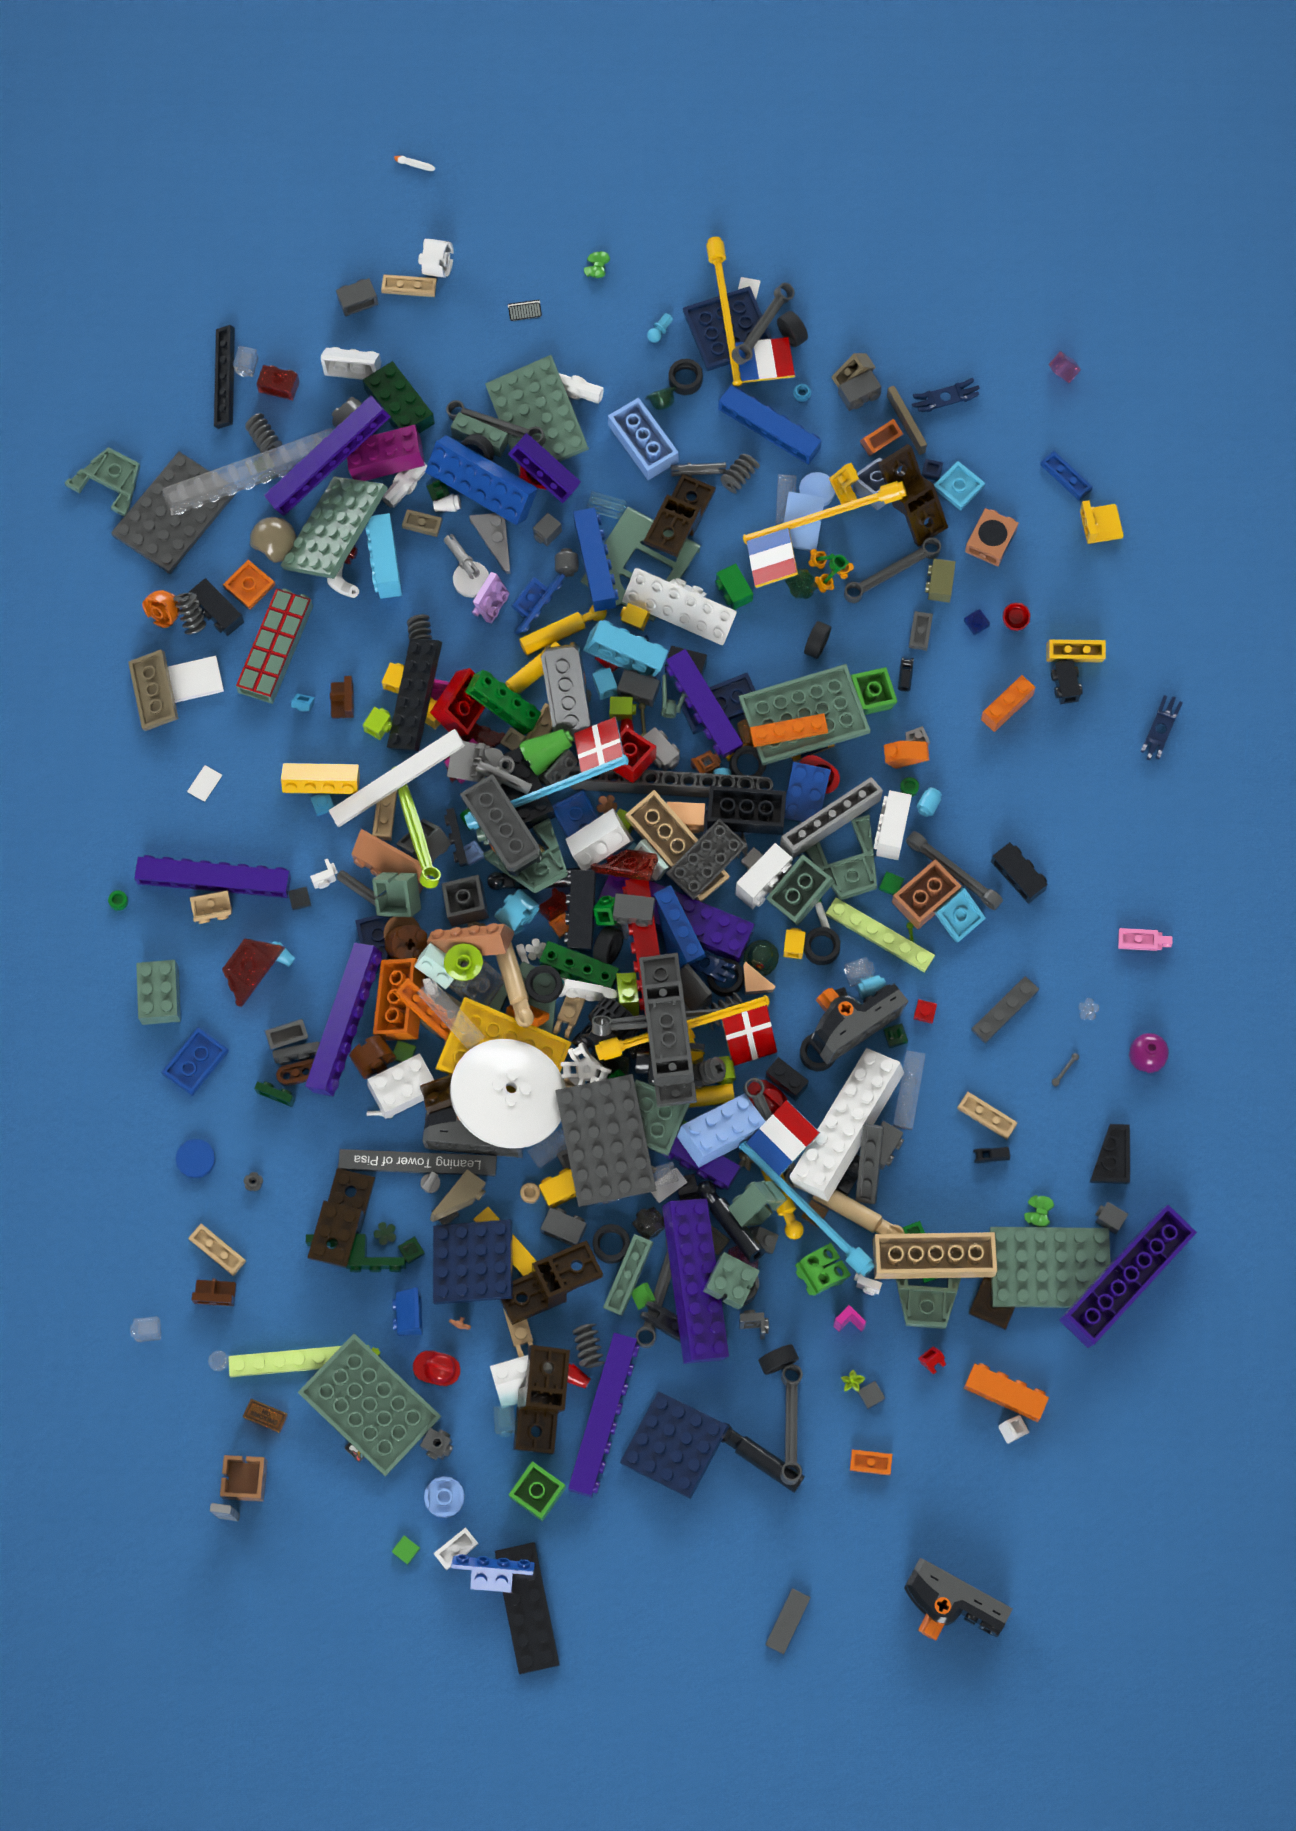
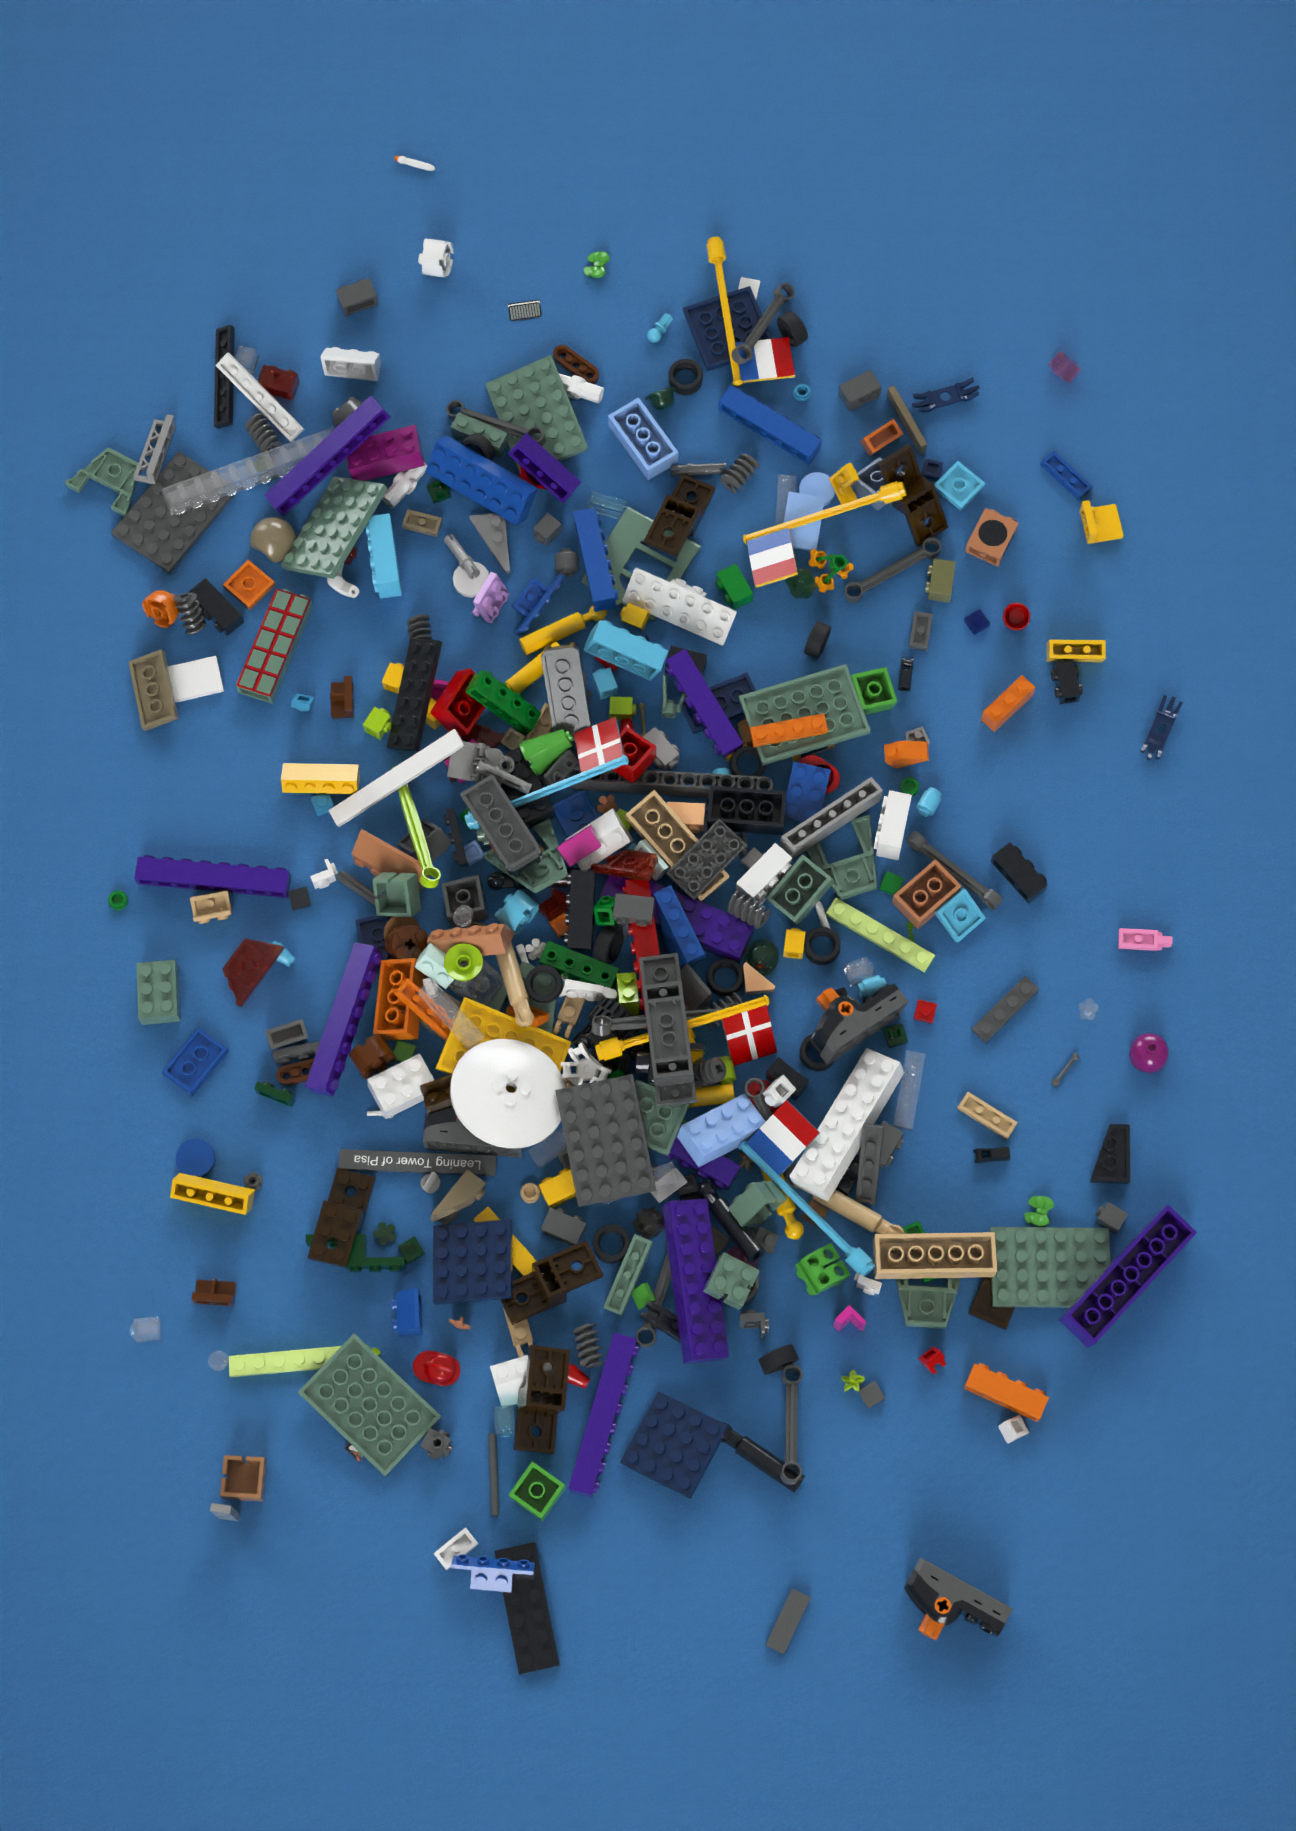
(158, 453): none -> light grey fence
(204, 783): white sticker -> none
(212, 1193): none -> yellow brick
(217, 1249): tan tile -> none
(259, 397): none -> white tile
(265, 1415): clear orange tile -> none
(385, 817): tan tile -> none
(398, 398): dark green brick -> none
(405, 1550): bright green tile -> none
(409, 285): tan tile -> none
(444, 1497): light blue tile -> none
(449, 504): white cone -> none
(463, 915): none -> clear wheel
(493, 1474): none -> dark grey bar
(571, 359): none -> reddish brown plate
(579, 846): none -> dark pink panel
(640, 687): dark grey brick -> none
(706, 762): dark orange window -> none
(715, 967): dark blue piece -> none
(748, 912): none -> dark grey piece
(778, 1094): none -> white brick
(853, 367): dark tan slope -> none
(871, 1462): orange plate -> none

